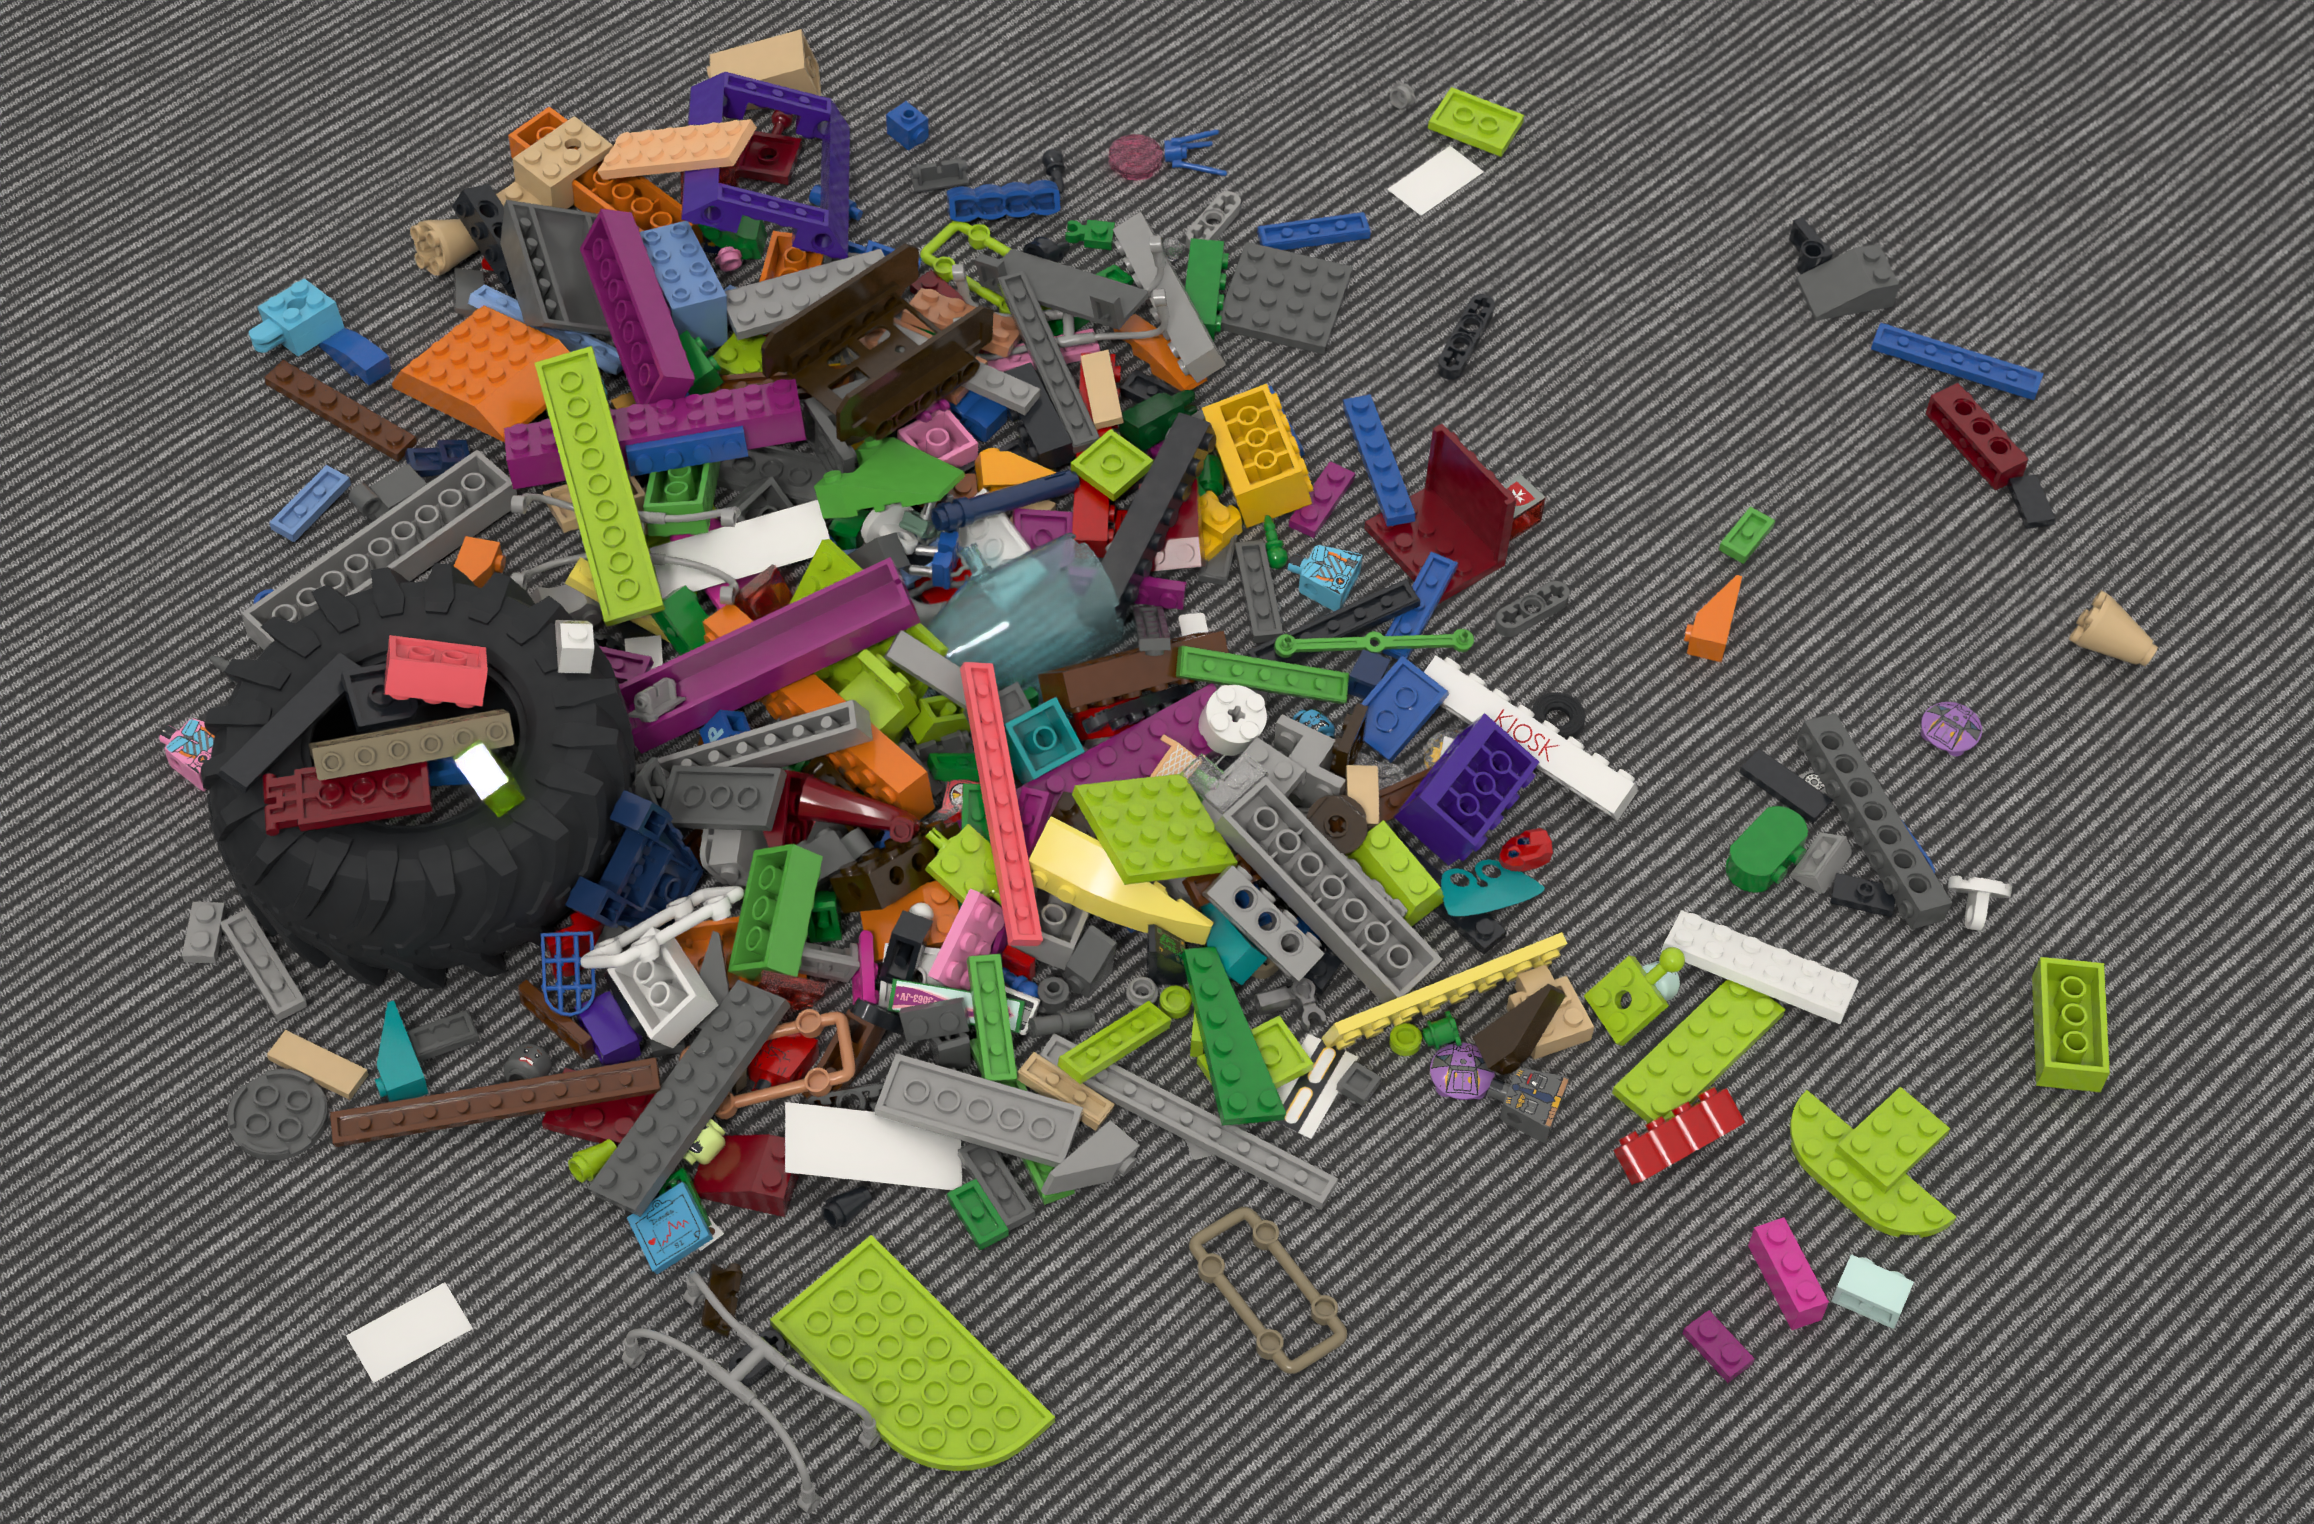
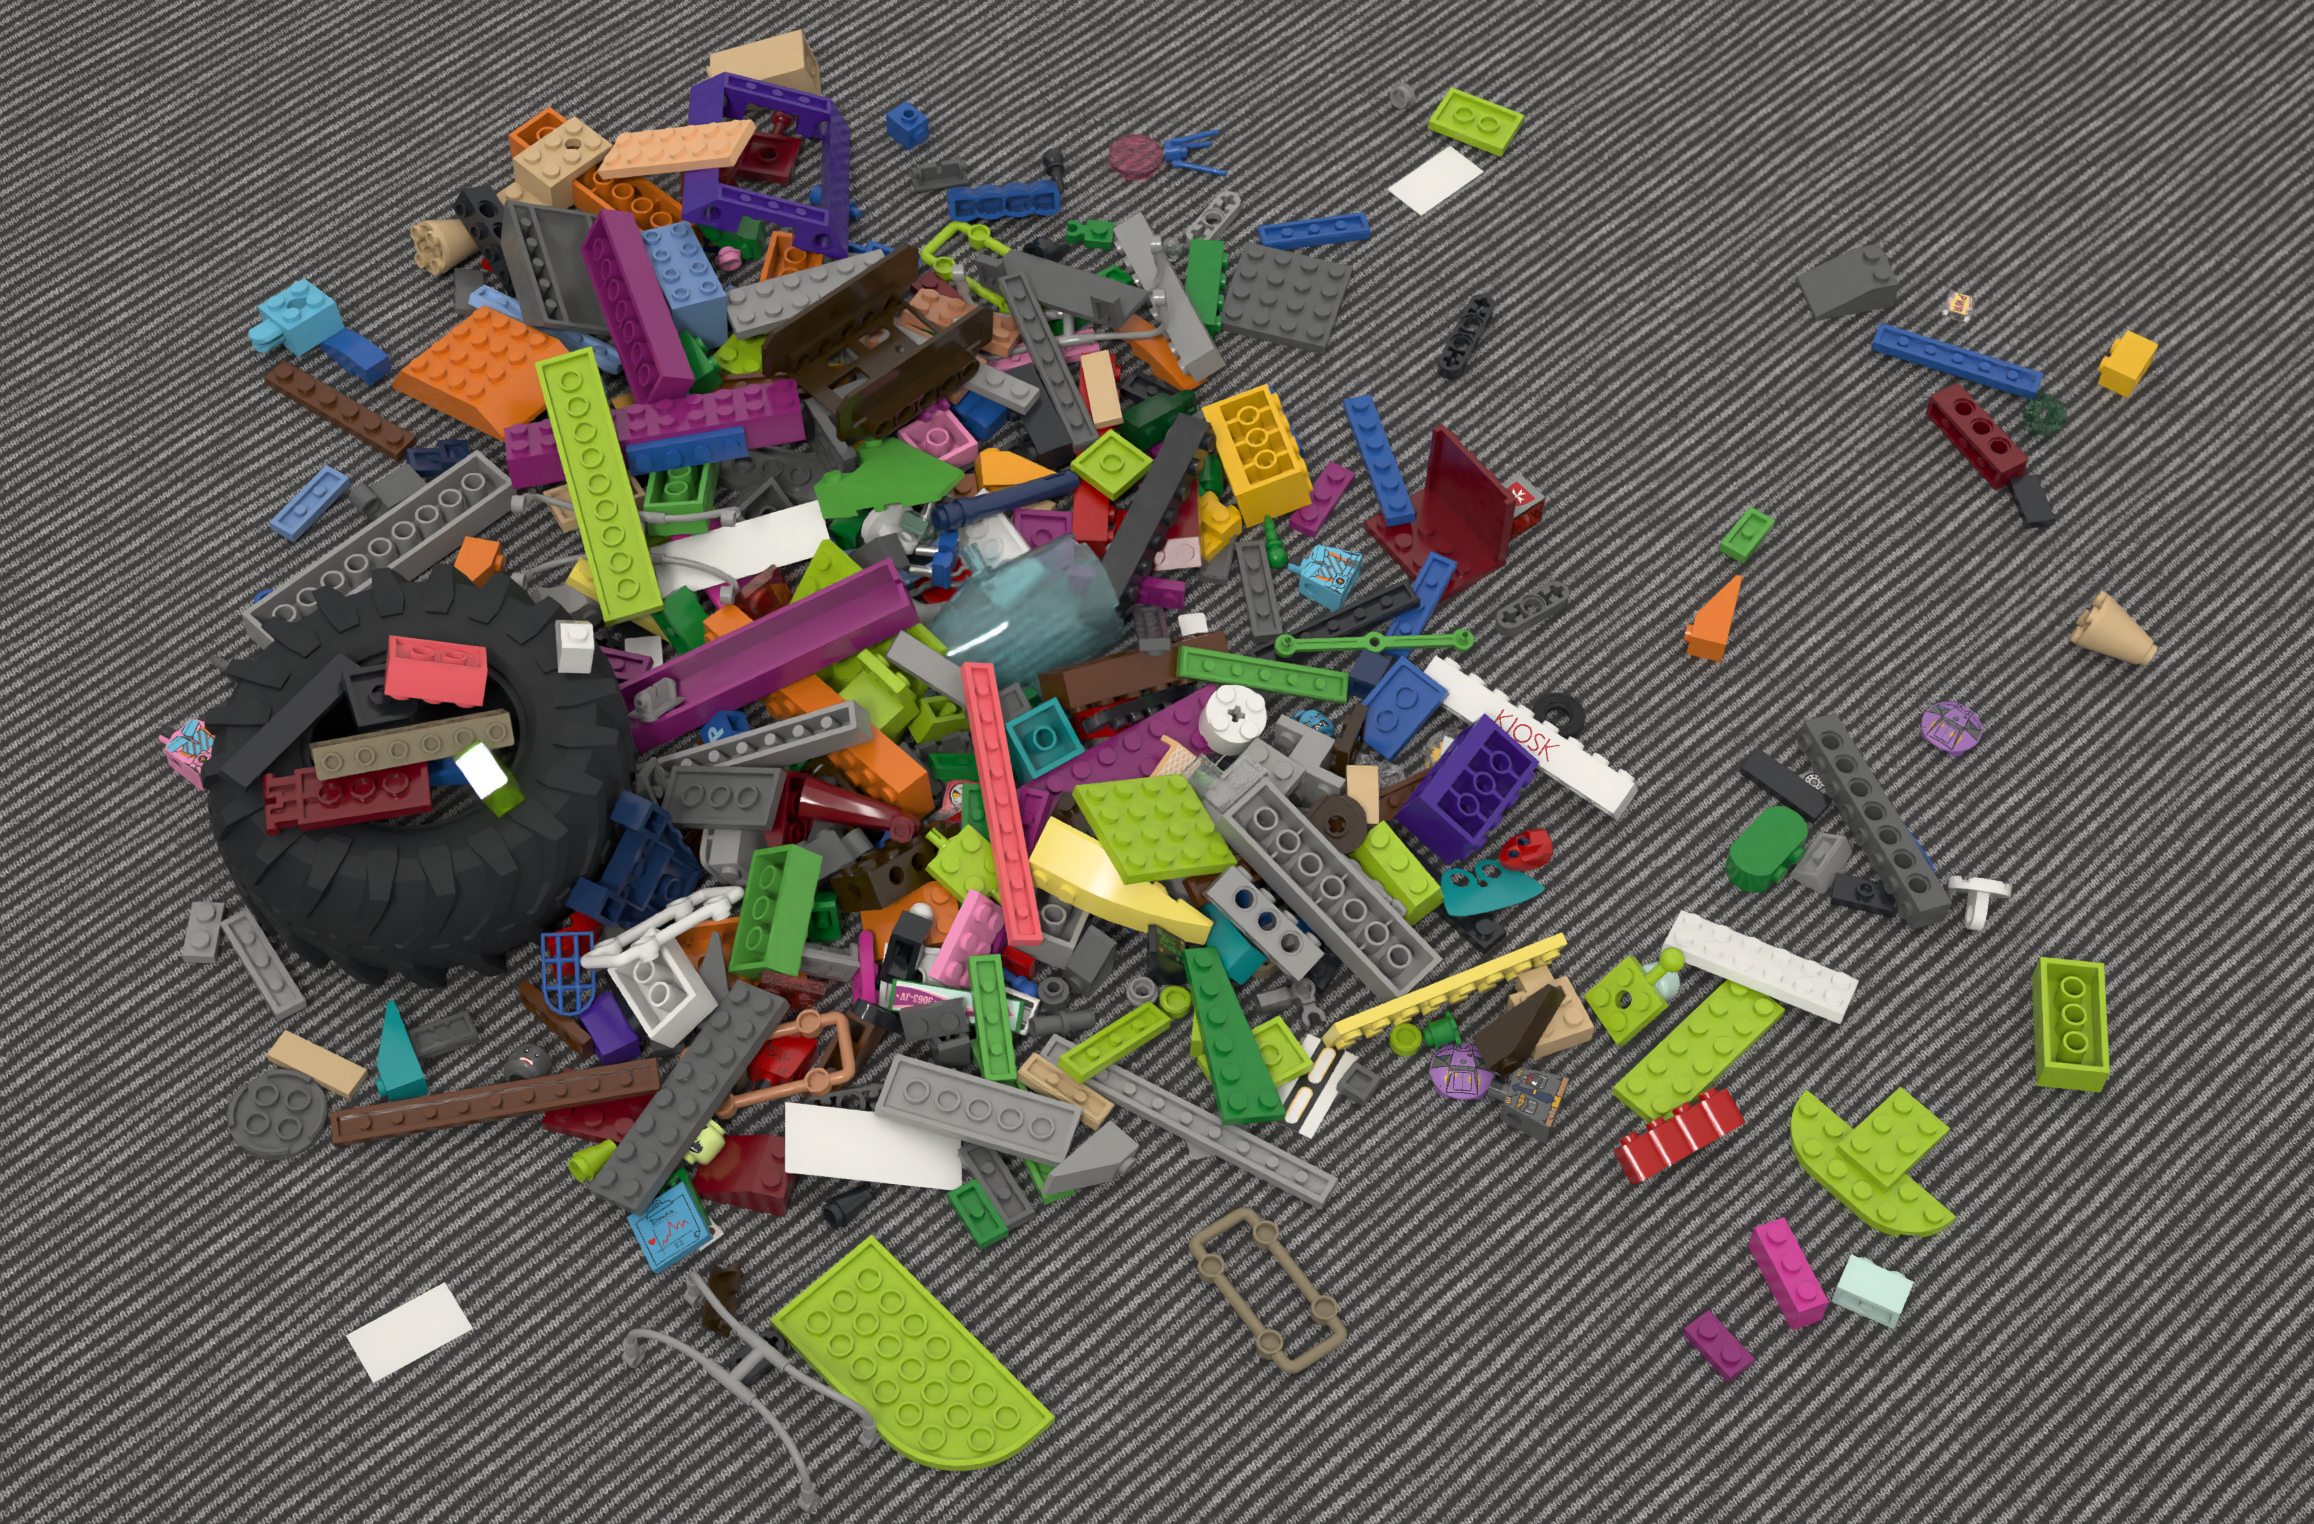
(1811, 248): black plate -> none
(1959, 306): none -> tile
(2054, 416): none -> clear green brick
(2127, 364): none -> yellow brick

